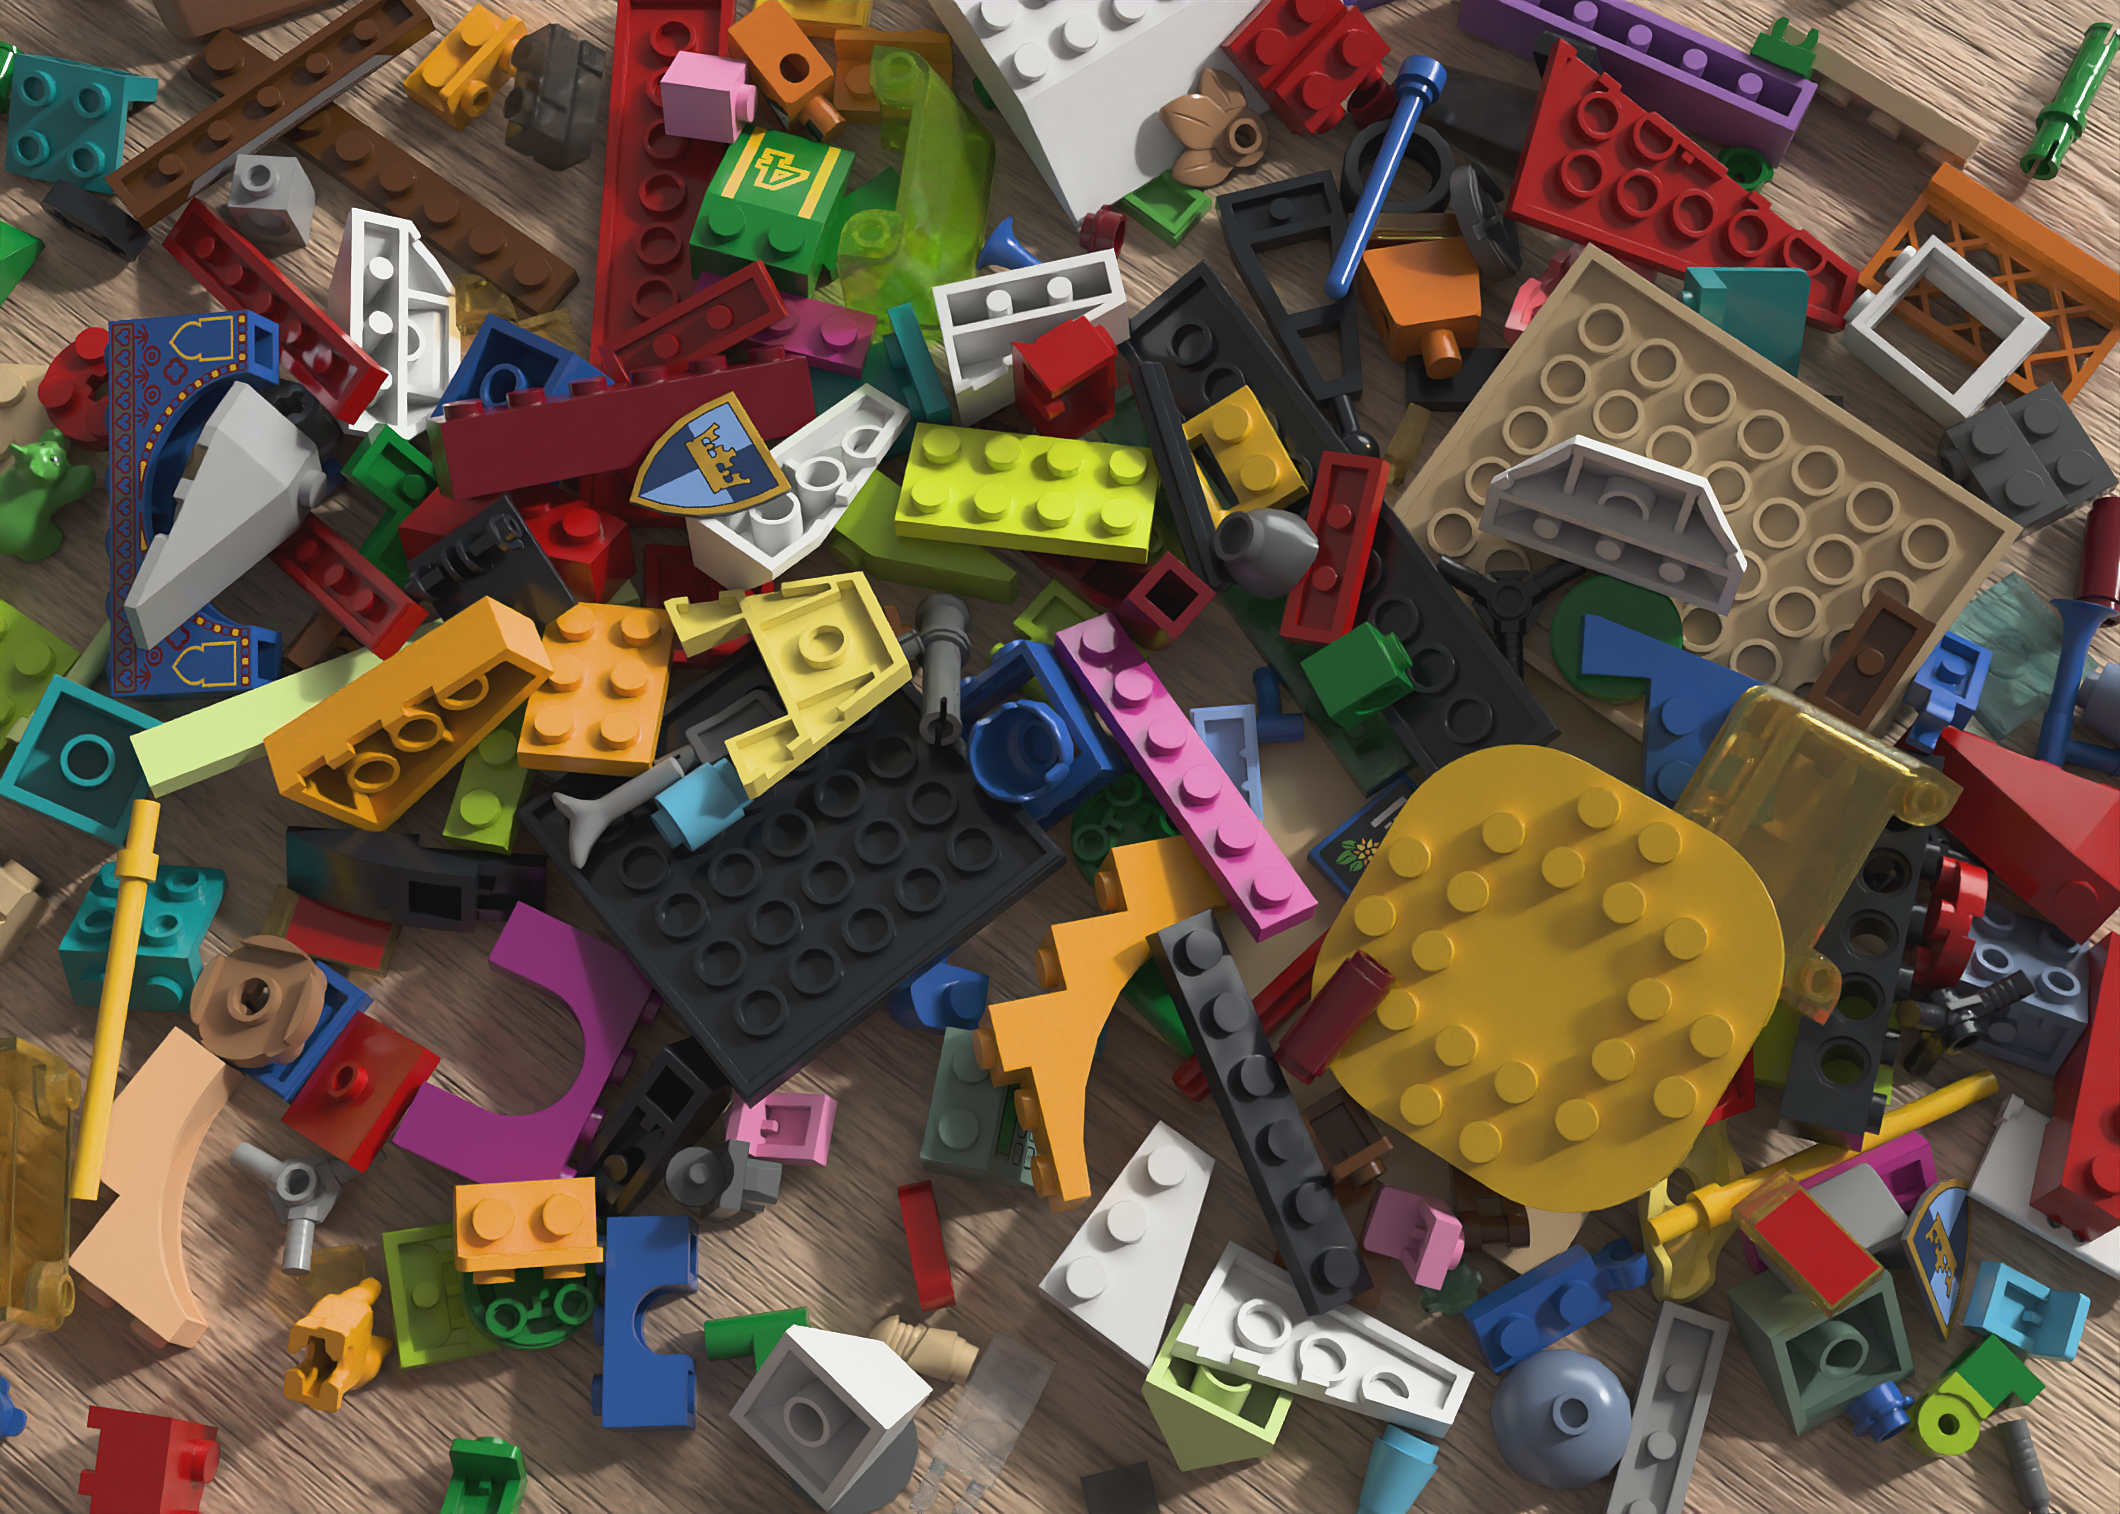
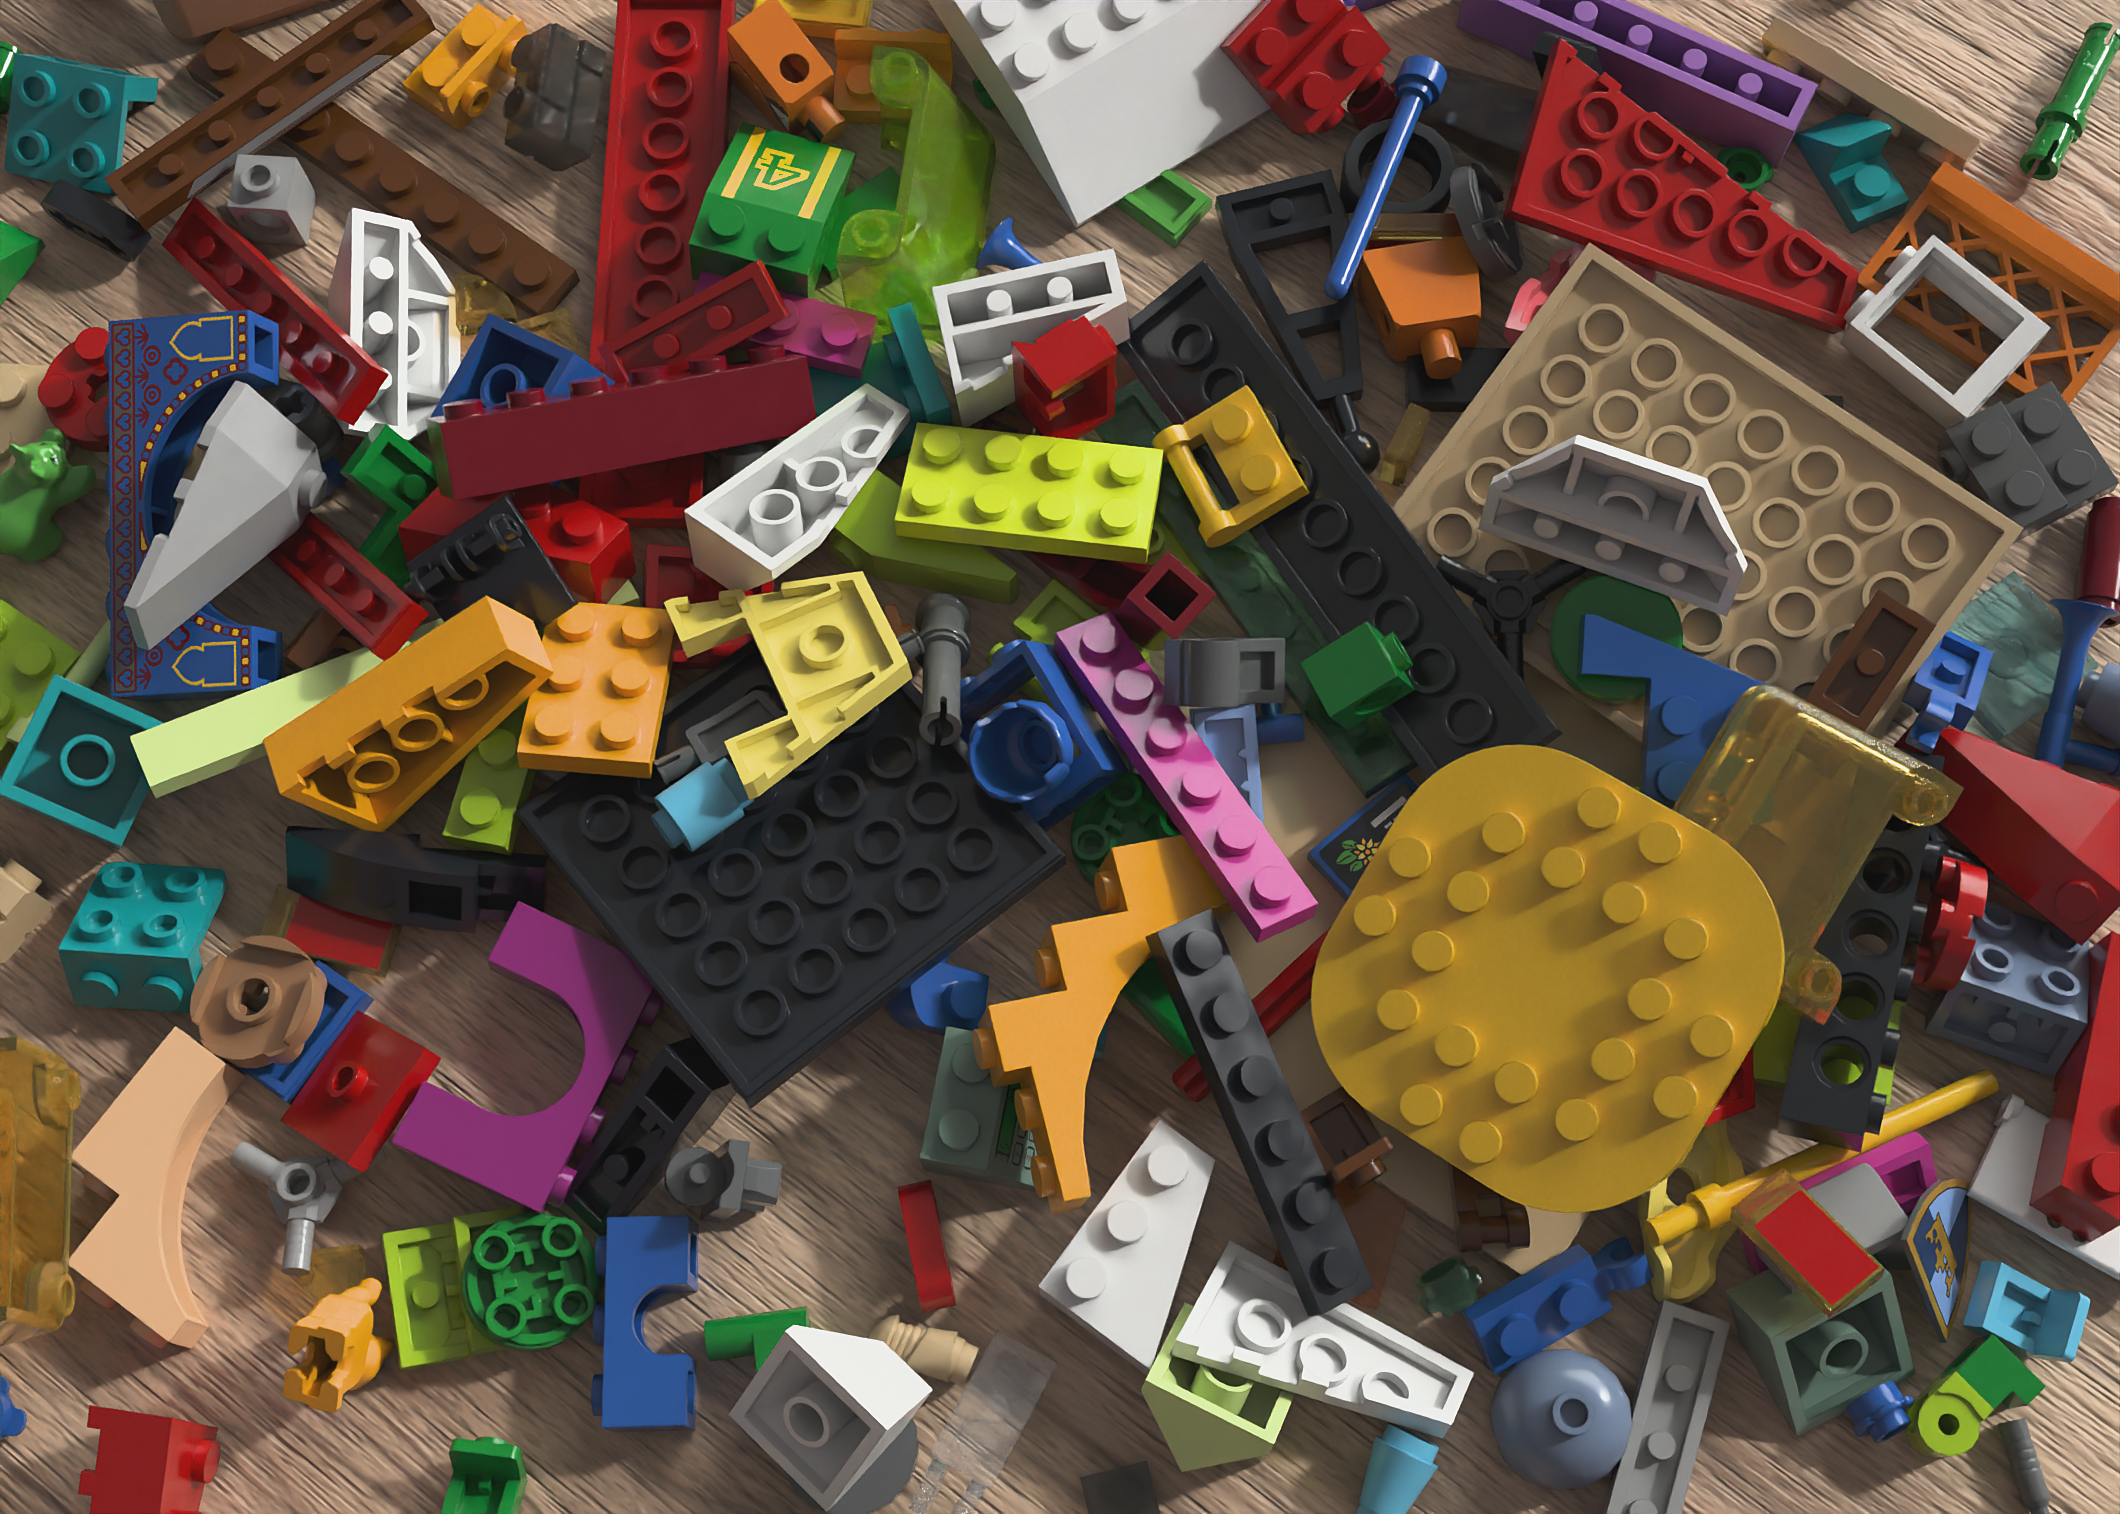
(135, 869): yellow bar -> none
(525, 1227): light orange bracket -> none
(592, 817): light grey piece -> none
(707, 97): bright pink brick -> none
(709, 465): shield -> none
(784, 1127): bright pink bracket -> none
(1103, 231): dark red plate -> none
(1178, 474): black axle -> none
(1208, 128): medium nougat plate -> none
(1224, 671): none -> dark grey plate
(1265, 550): dark grey piece -> none
(1333, 1017): dark red piece -> none
(1344, 521): red plate -> none
(1416, 1231): bright pink bracket -> none
(1754, 306): teal bracket -> none
(1792, 58): green tile -> none
(1852, 169): none -> teal slope
(1953, 1021): black piece -> none

